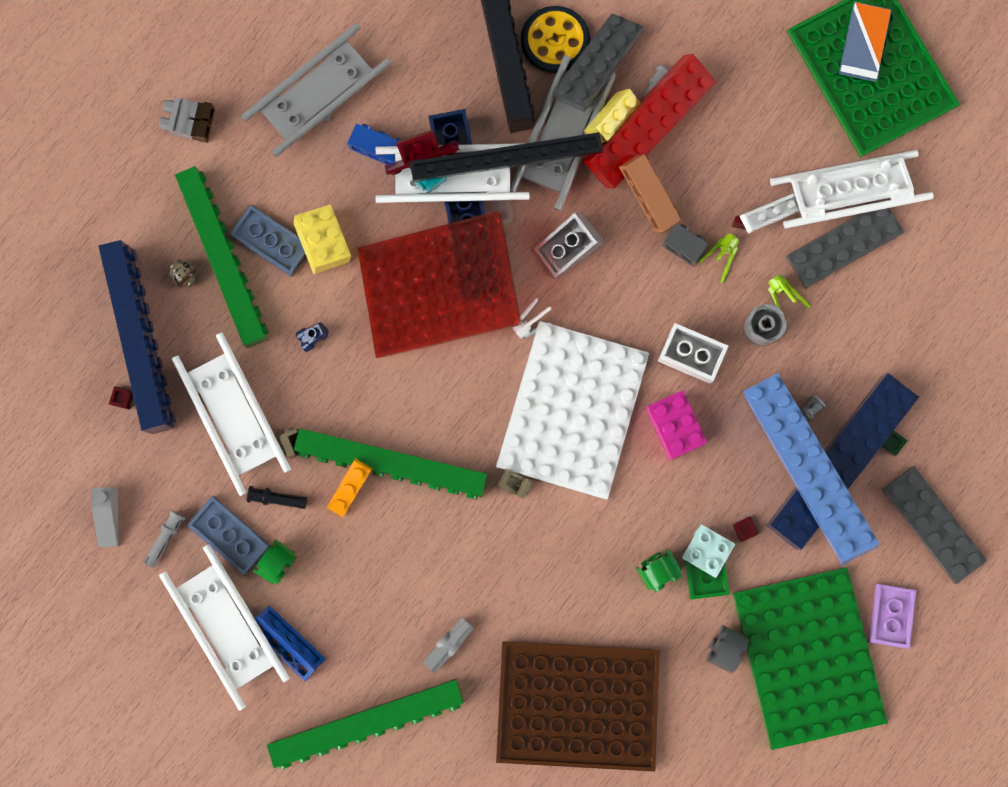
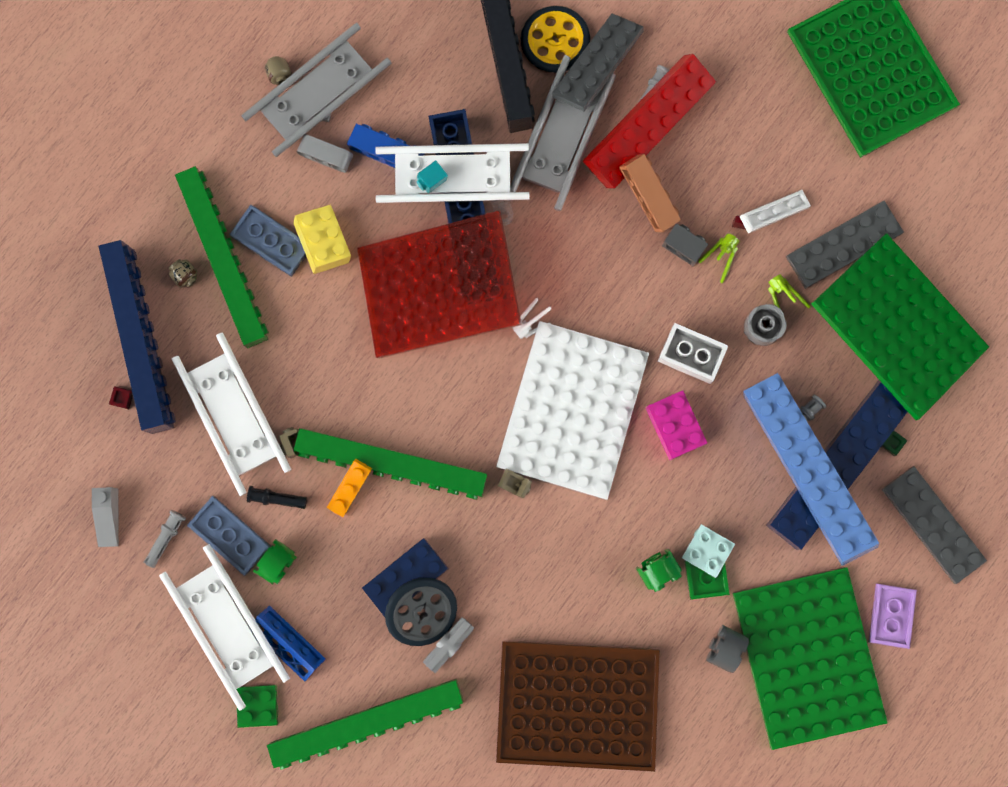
(188, 119): light grey hips -> none
(260, 706): none -> green plate
(277, 70): none -> dark tan head
(311, 336): dark blue plate -> none
(325, 153): none -> light grey beam
(403, 596): none -> wedge
(417, 148): dark red bracket -> none
(417, 562): none -> dark blue brick
(505, 157): black plate -> none
(569, 244): light grey slope -> none
(613, 115): light yellow brick -> none
(745, 529): dark red tile -> none
(852, 185): white piece -> none
(865, 41): tile -> none
(900, 326): none -> green plate

